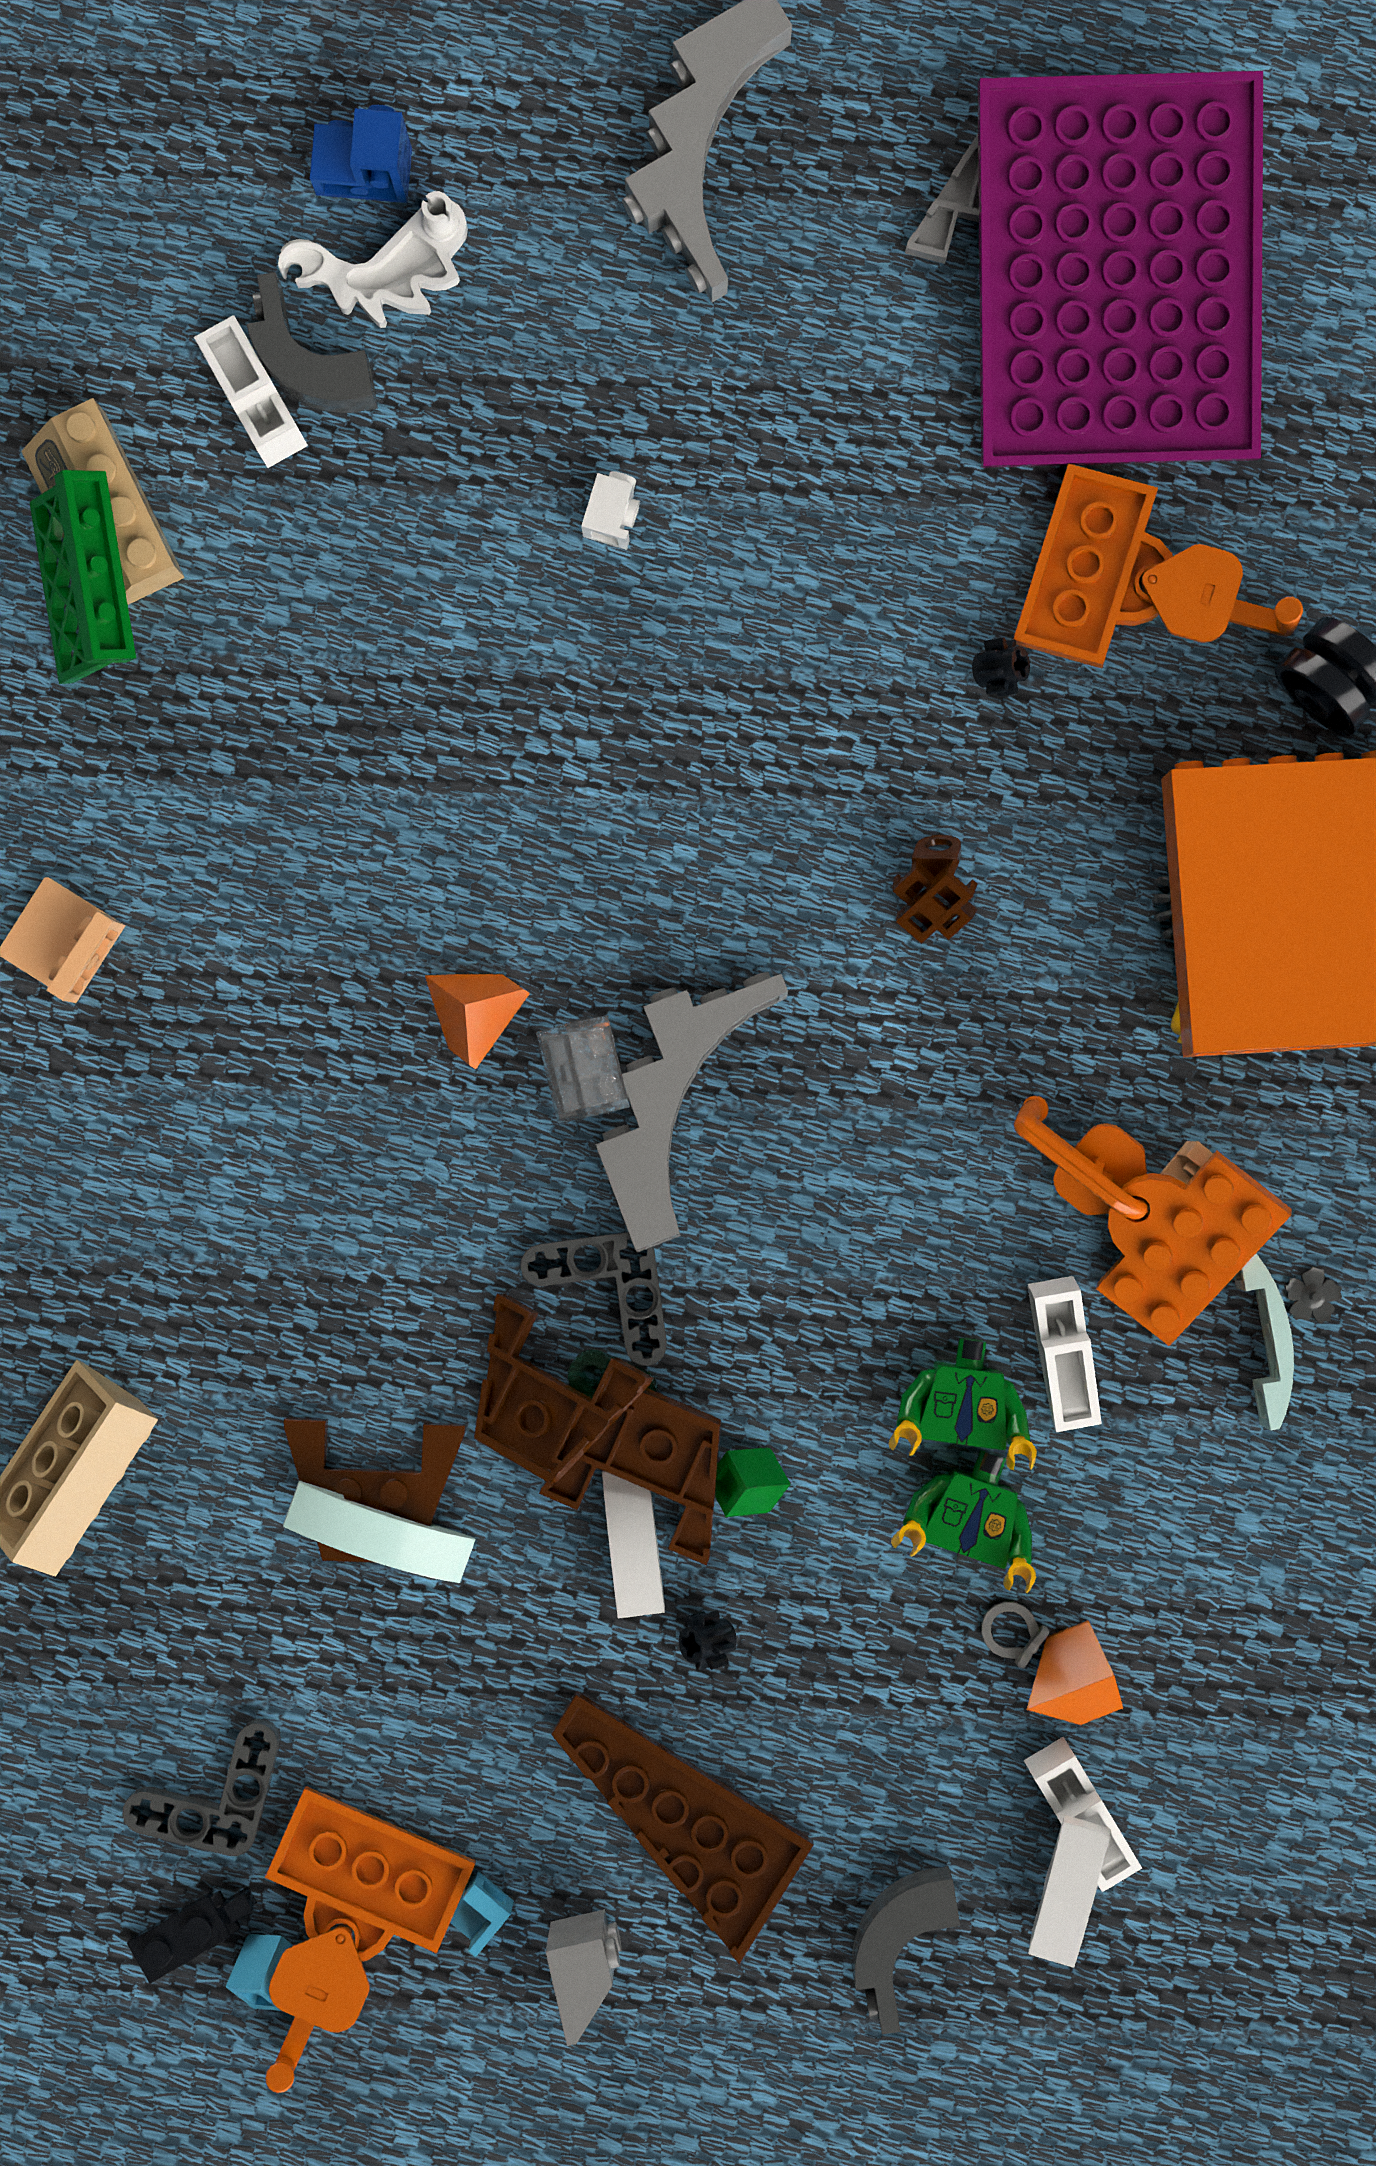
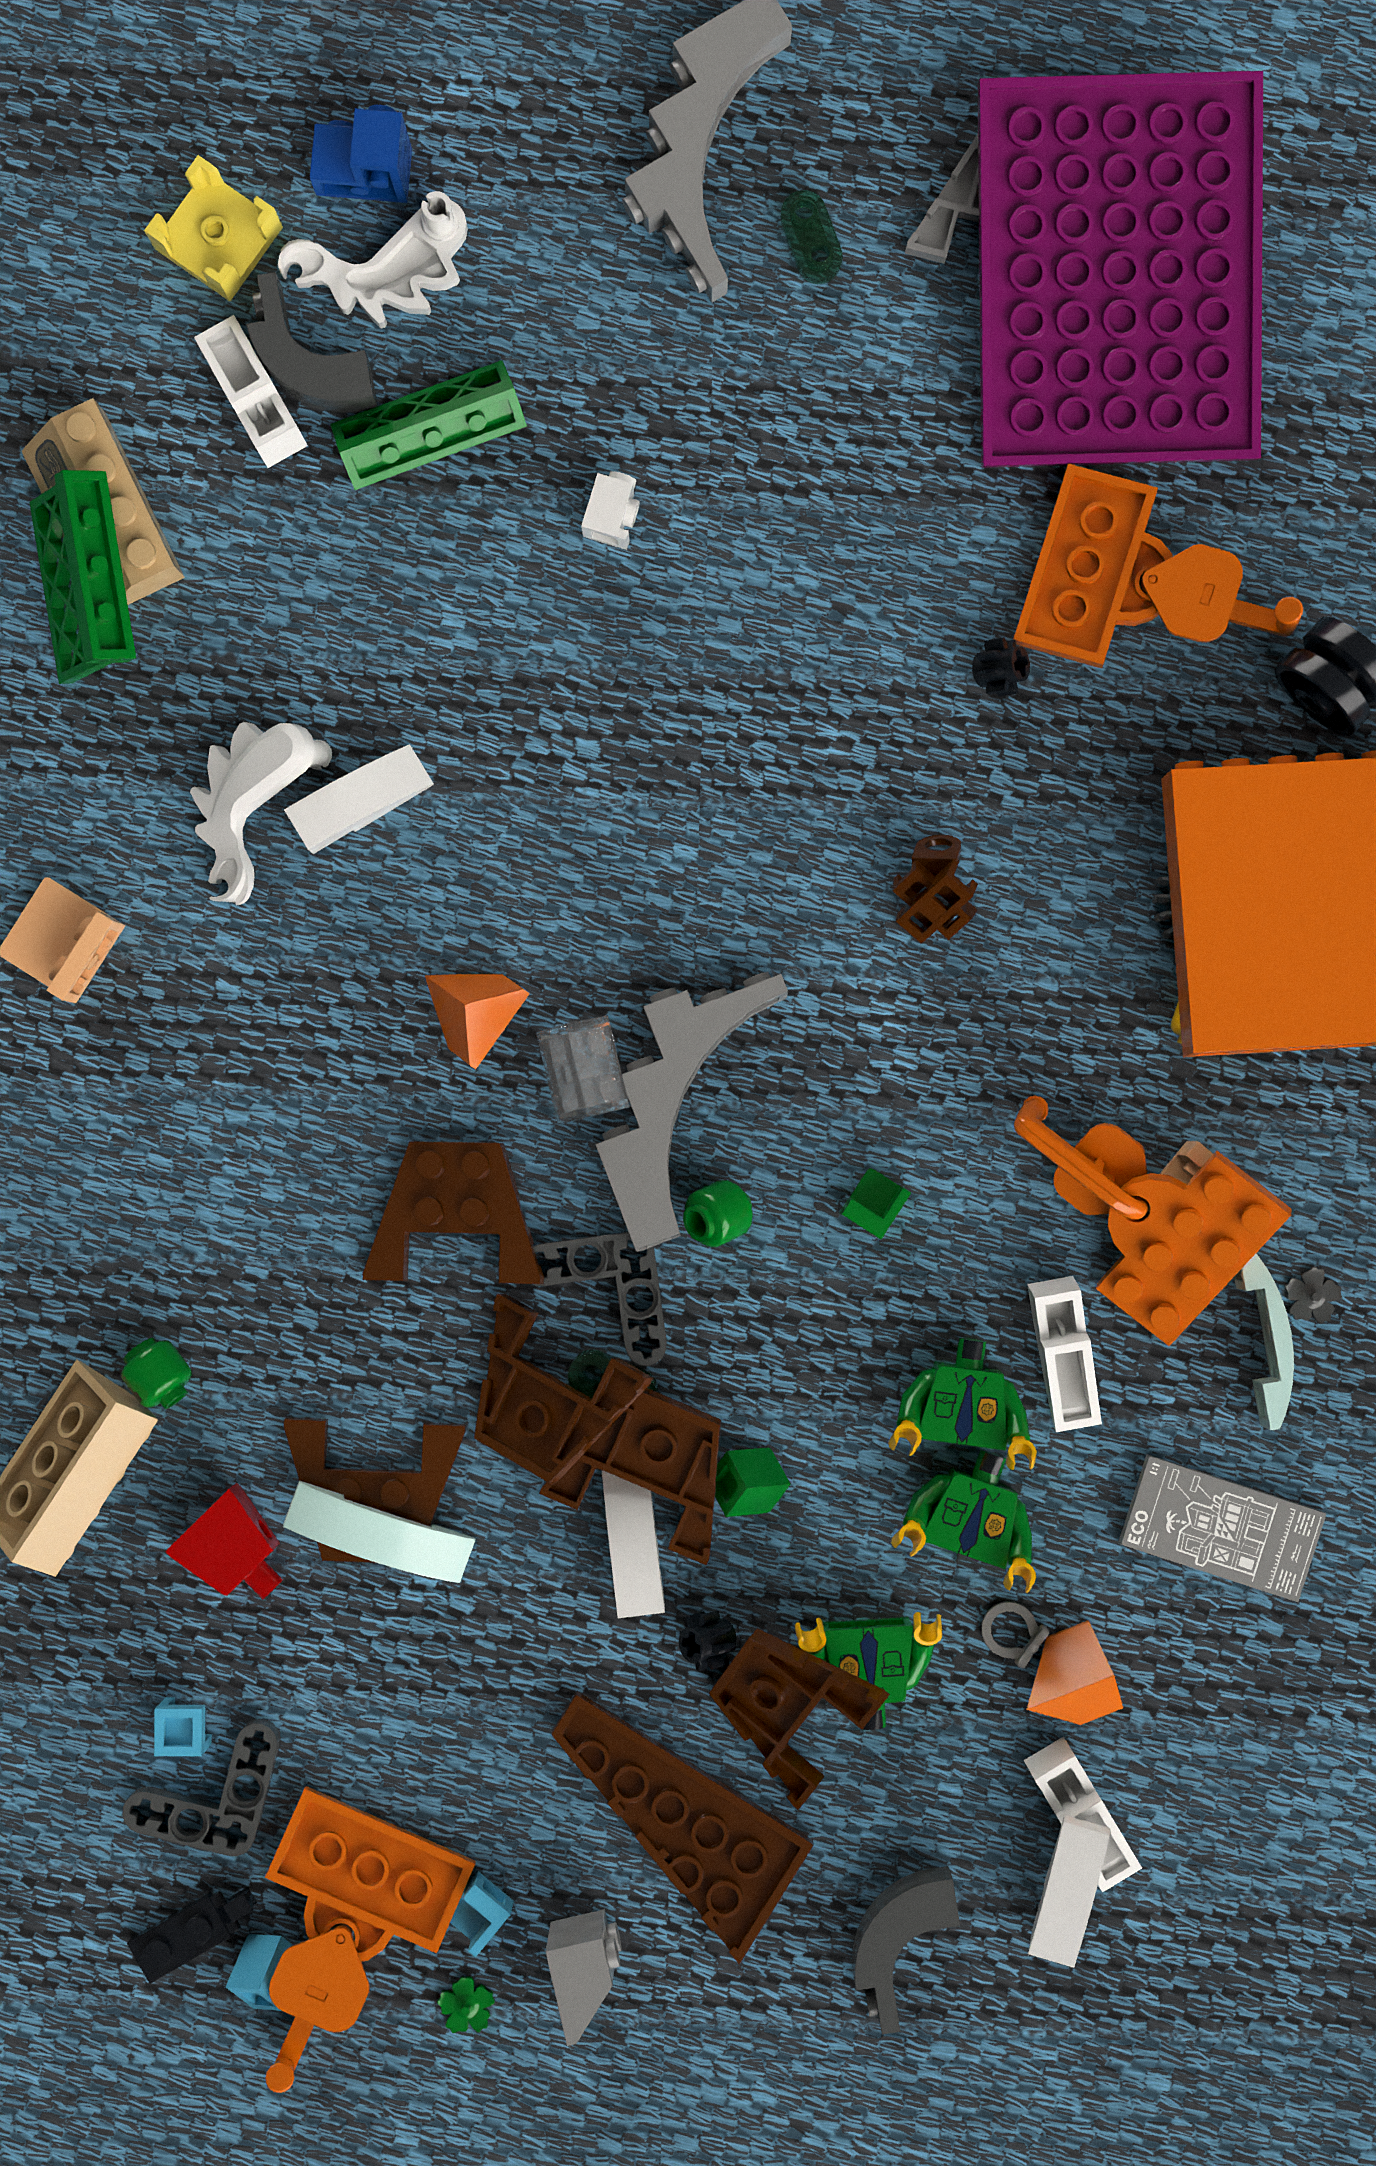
(156, 1373): none -> green head
(180, 1729): none -> medium azure panel
(215, 231): none -> light yellow panel
(229, 1546): none -> red torso
(243, 782): none -> white animal
(358, 798): none -> white slope
(430, 428): none -> green fence
(454, 1191): none -> reddish brown wing
(466, 2005): none -> green plant
(718, 1213): none -> green head
(774, 1690): none -> reddish brown wing
(810, 235): none -> clear green plate
(875, 1203): none -> green panel
(877, 1652): none -> green torso
(1222, 1528): none -> light grey tile

